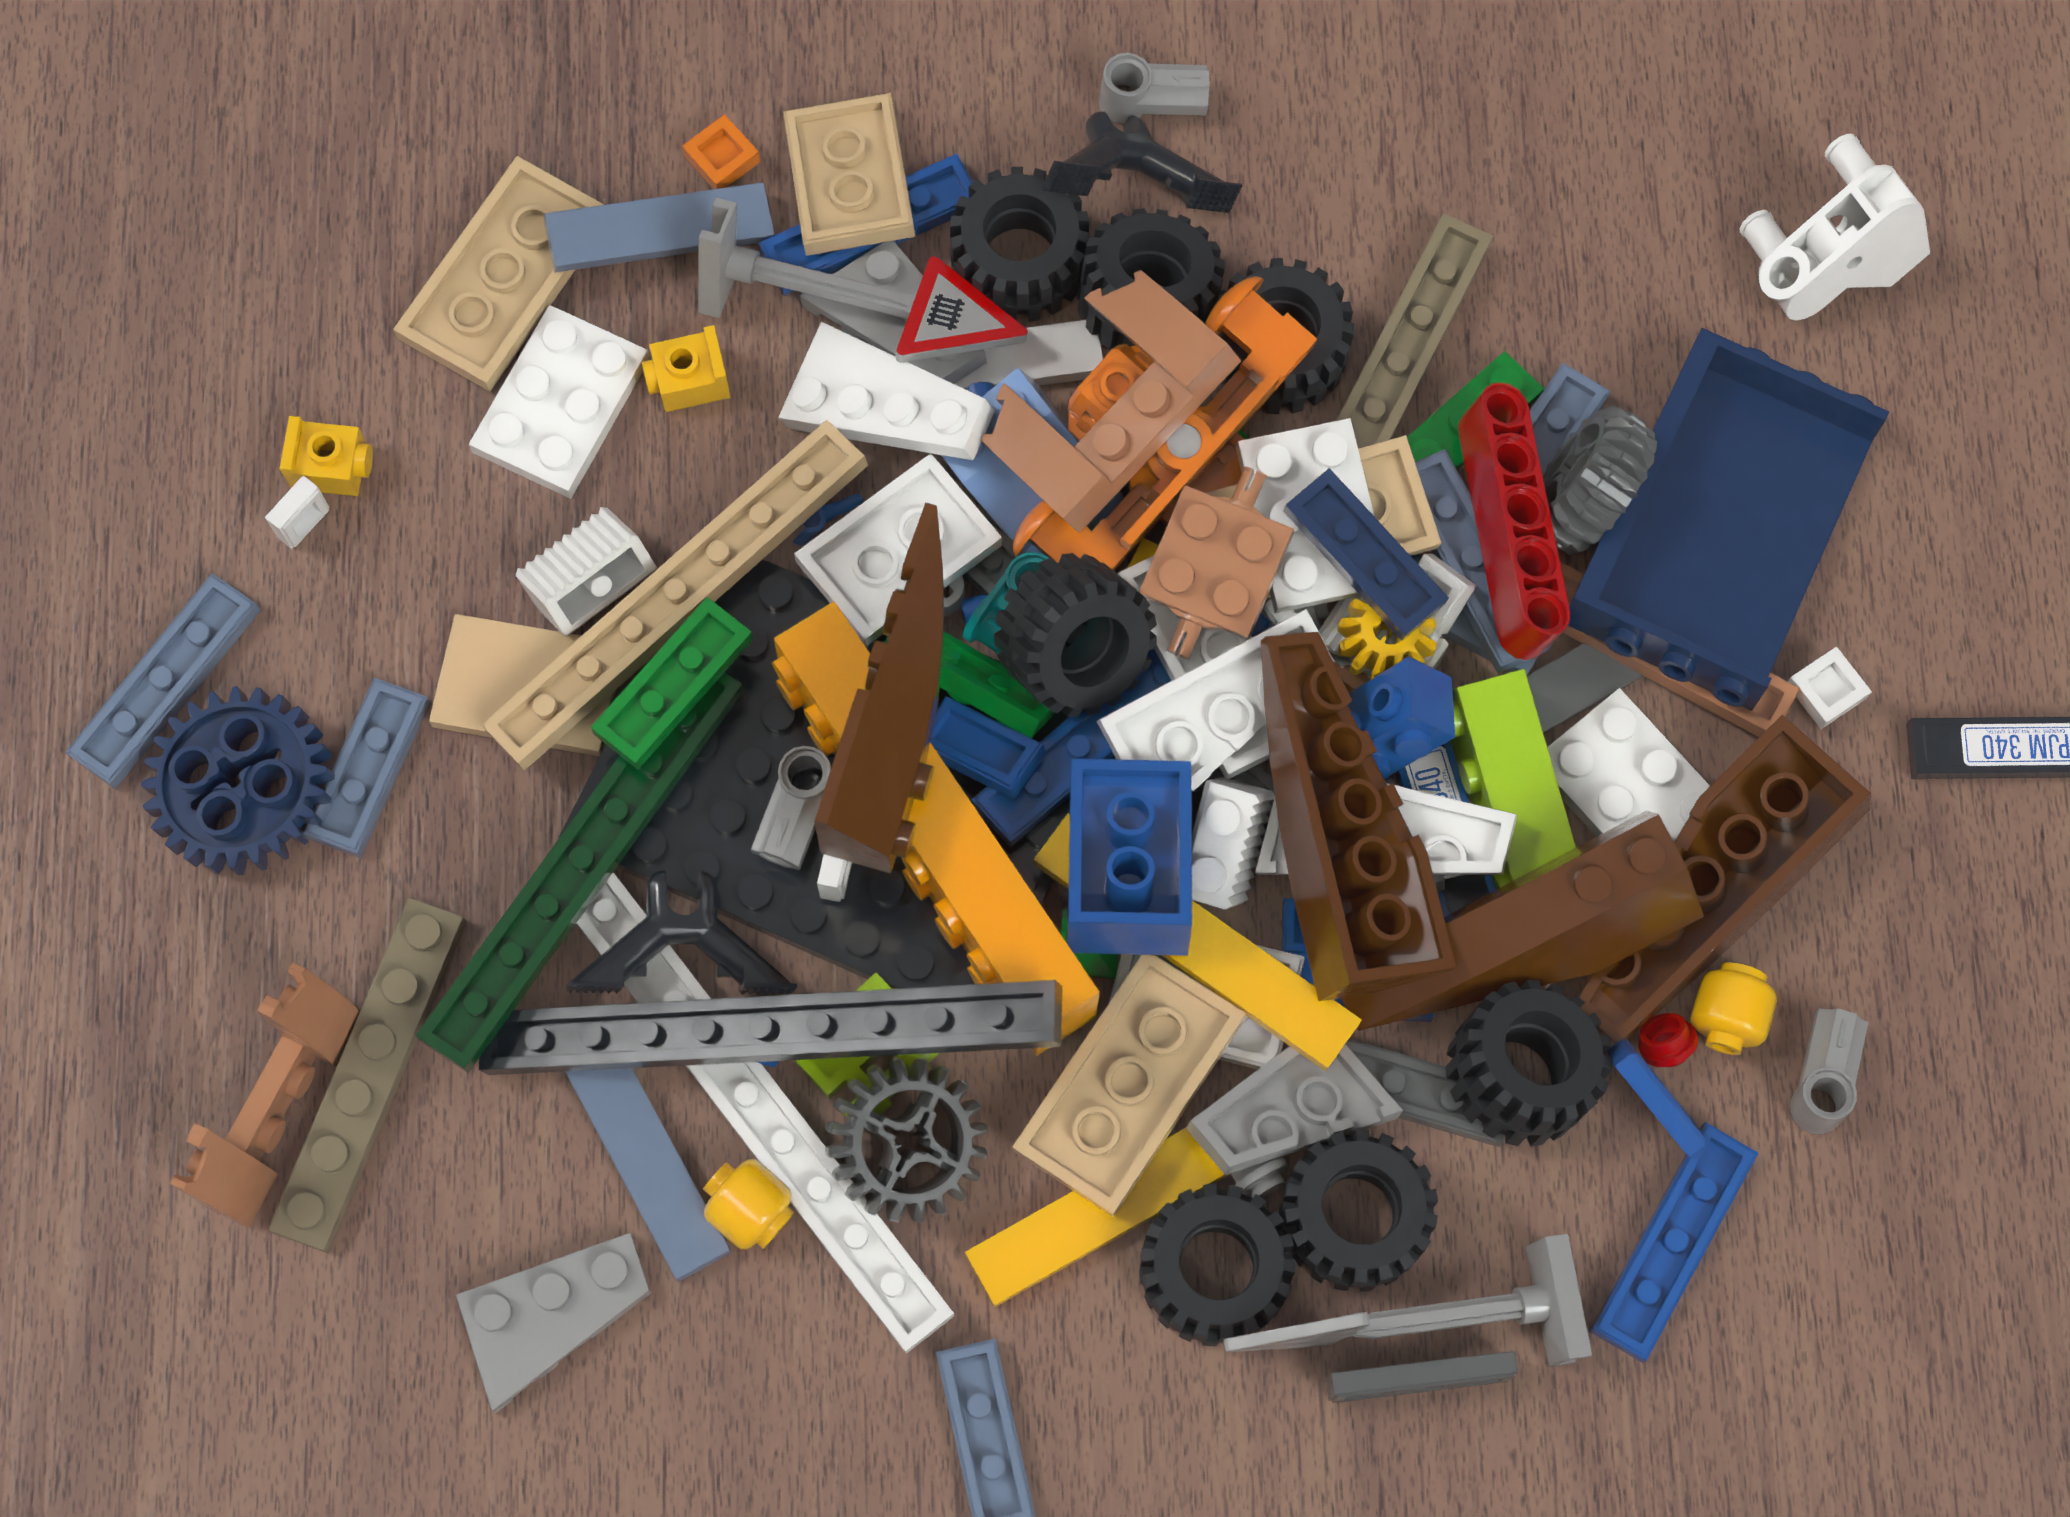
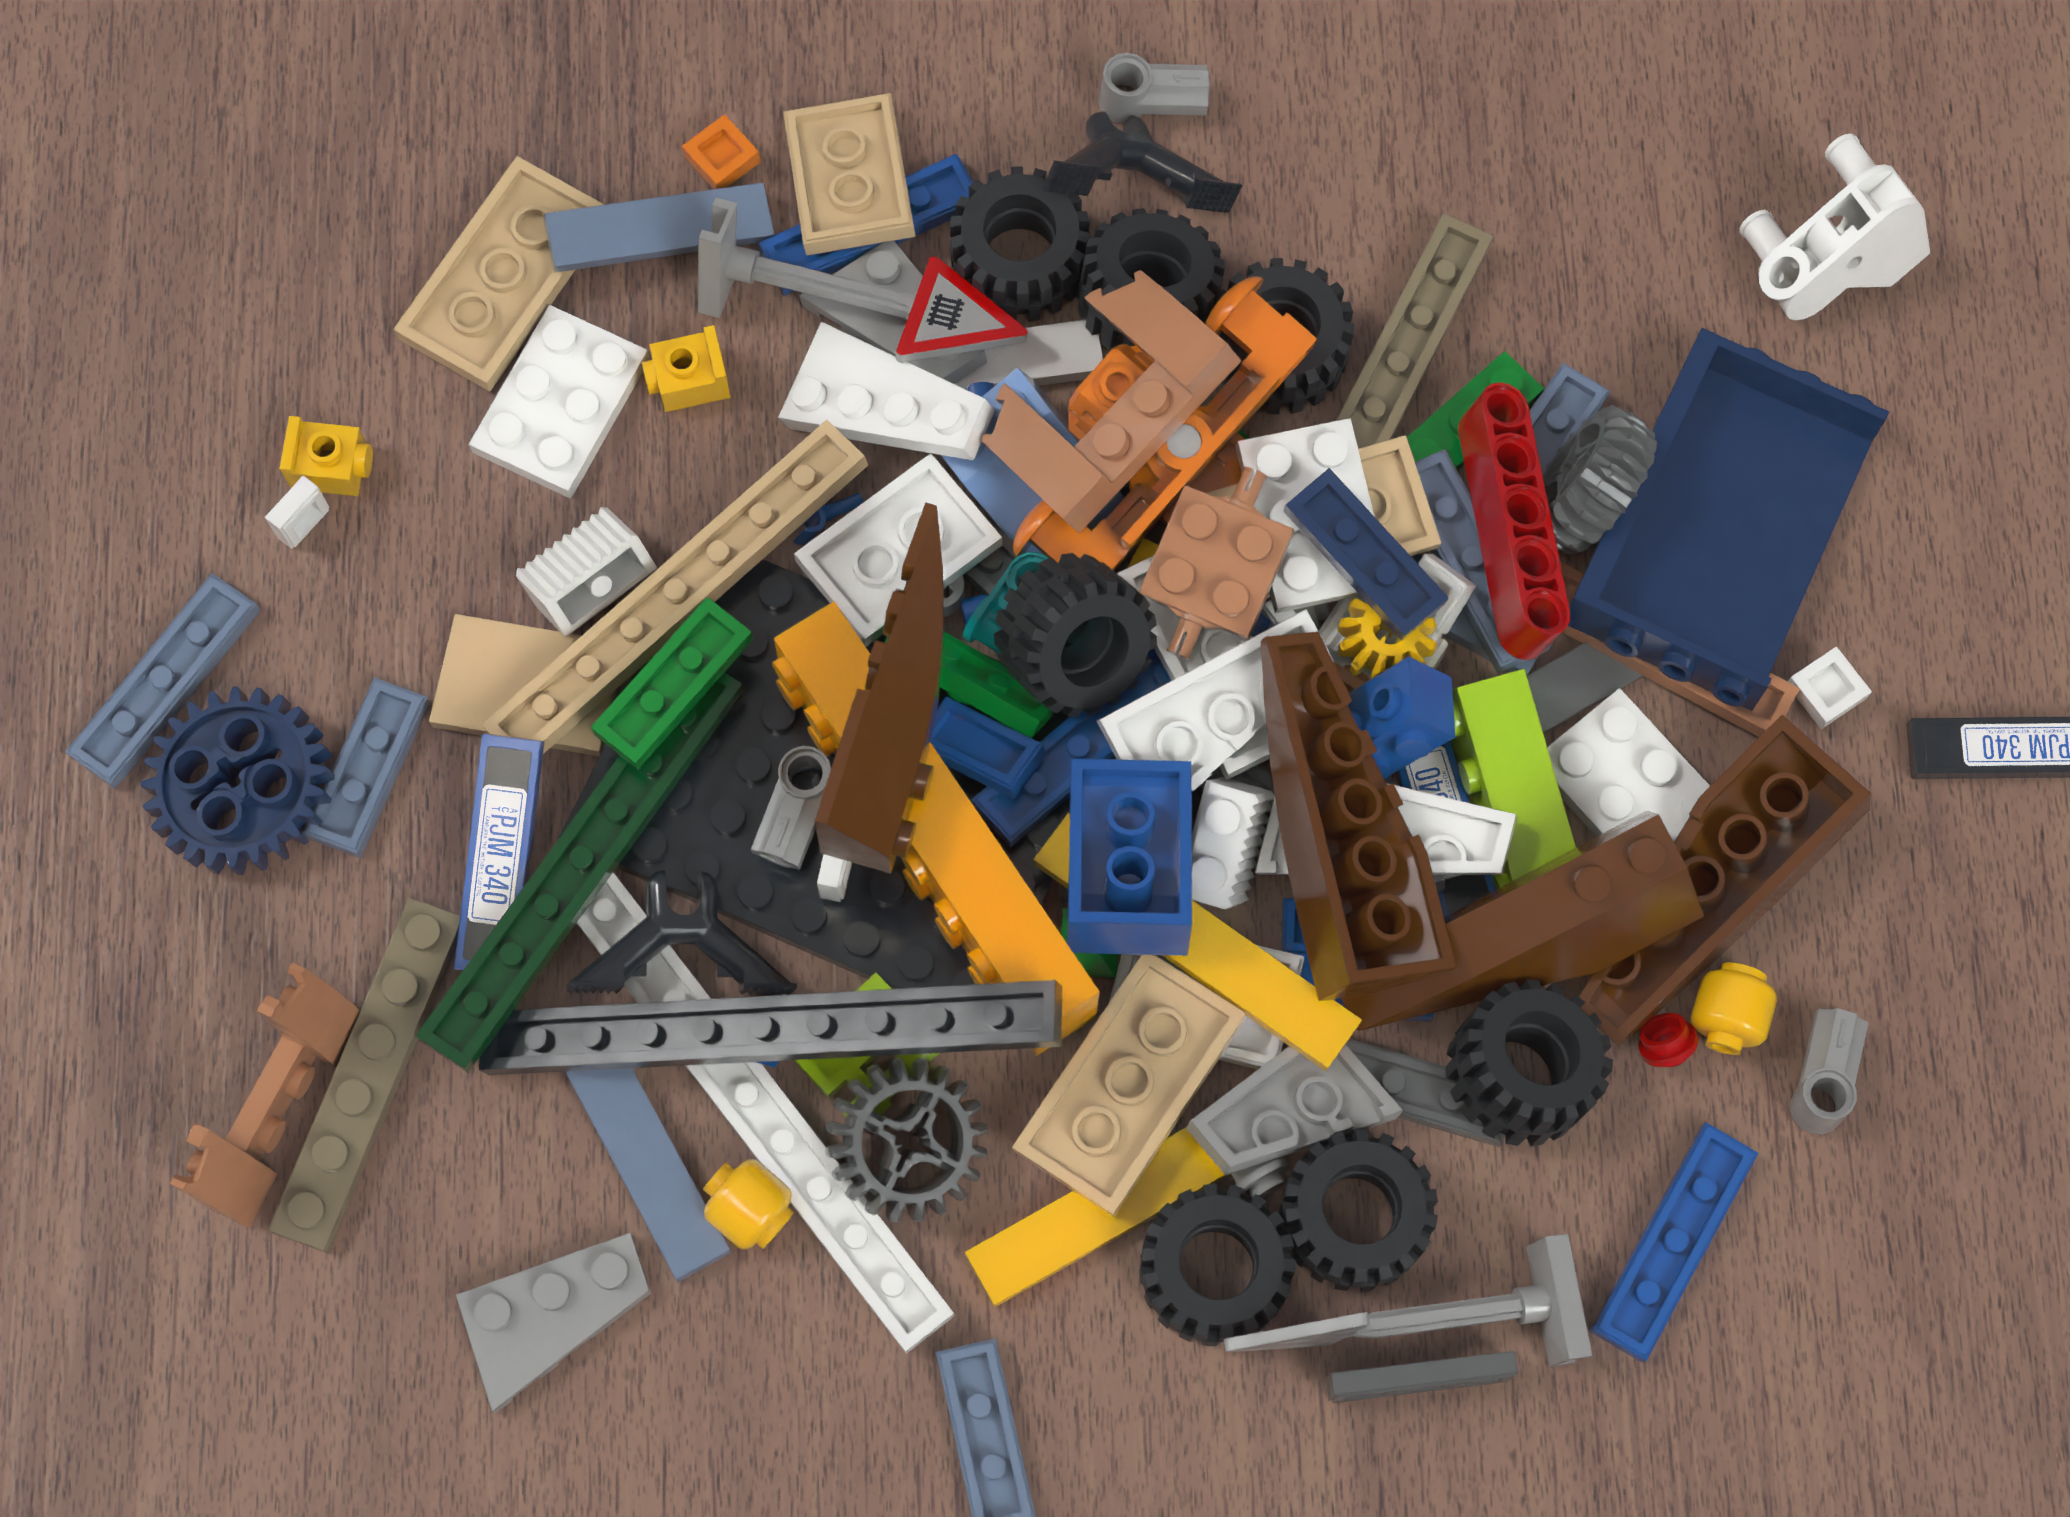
(498, 836): none -> tile
(1657, 1097): blue tile -> none

